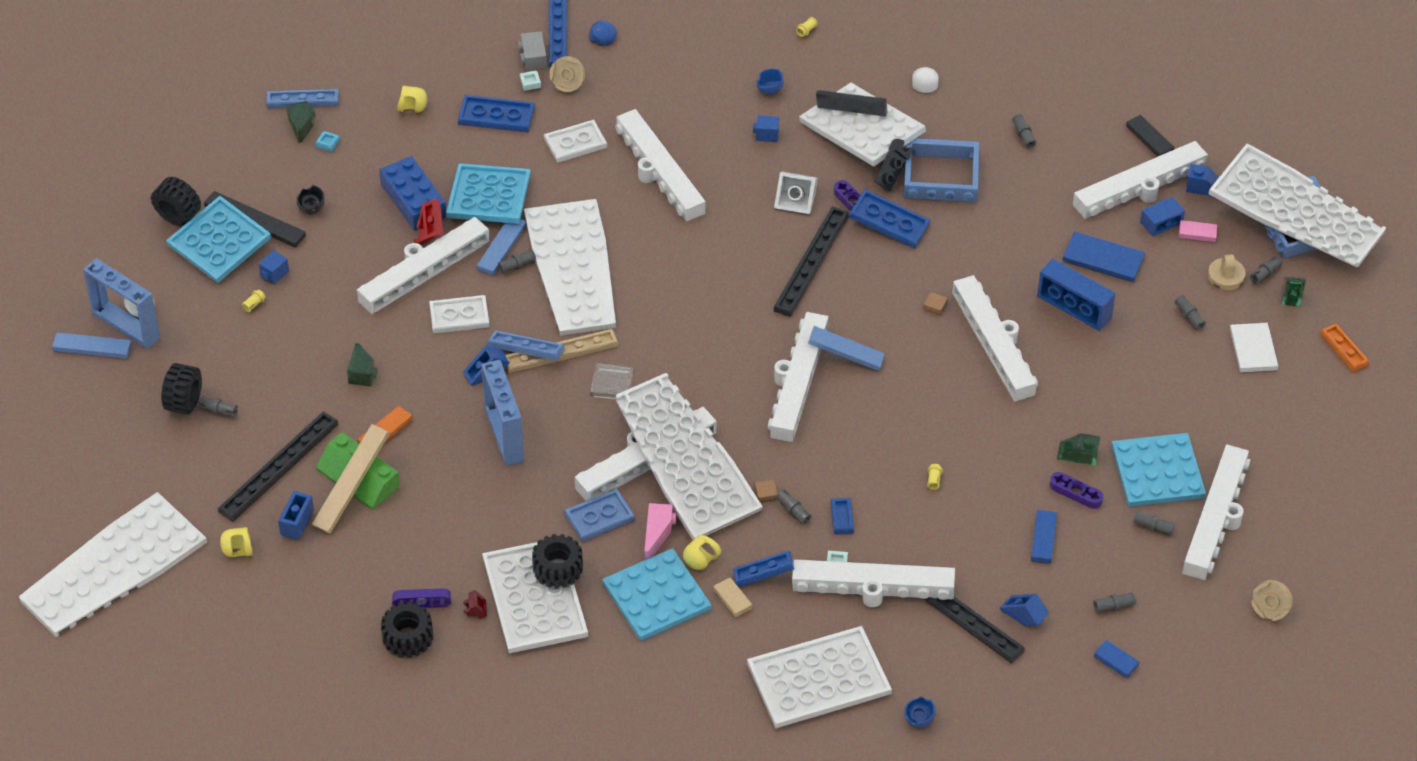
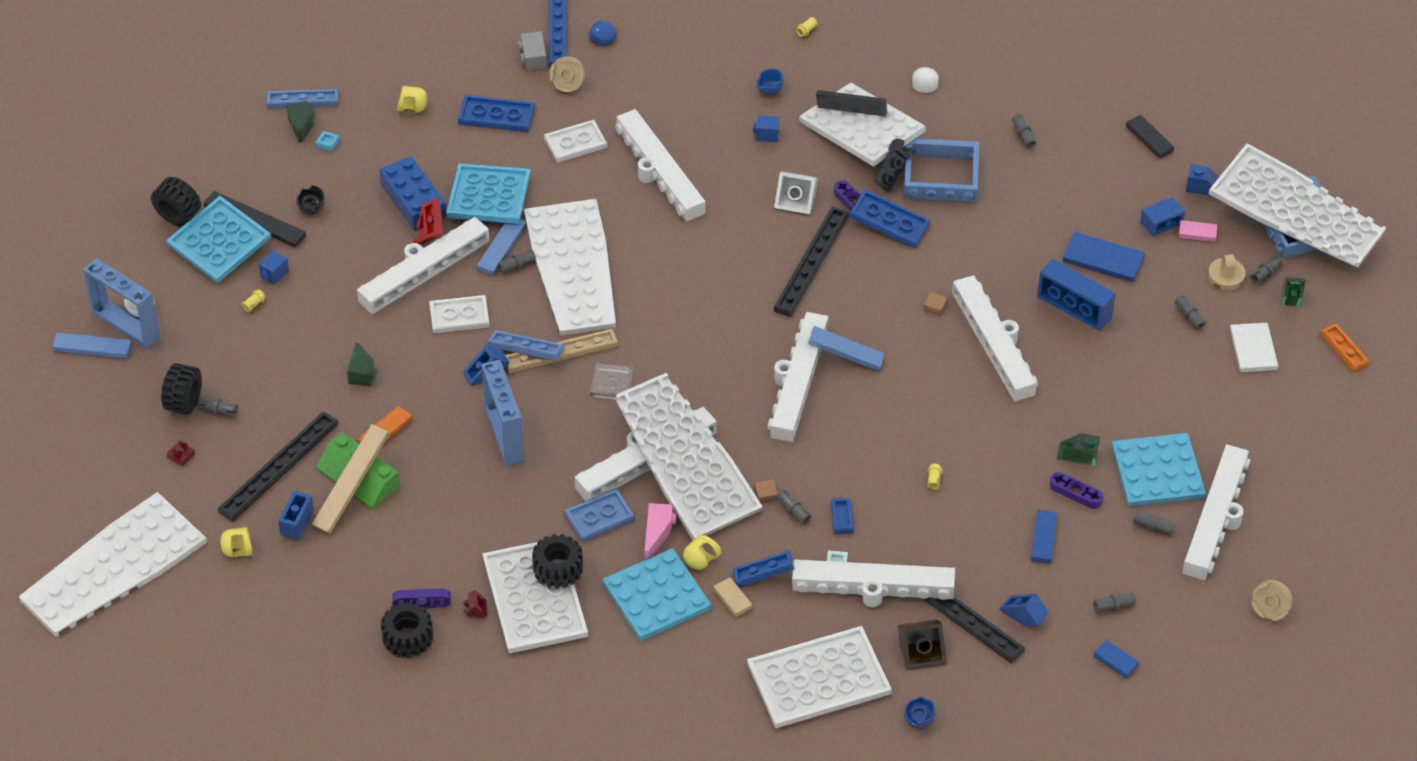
(180, 453): none -> dark red tile
(530, 80): light aqua plate -> none
(922, 643): none -> dark brown slope
(1139, 181): white hinge -> none

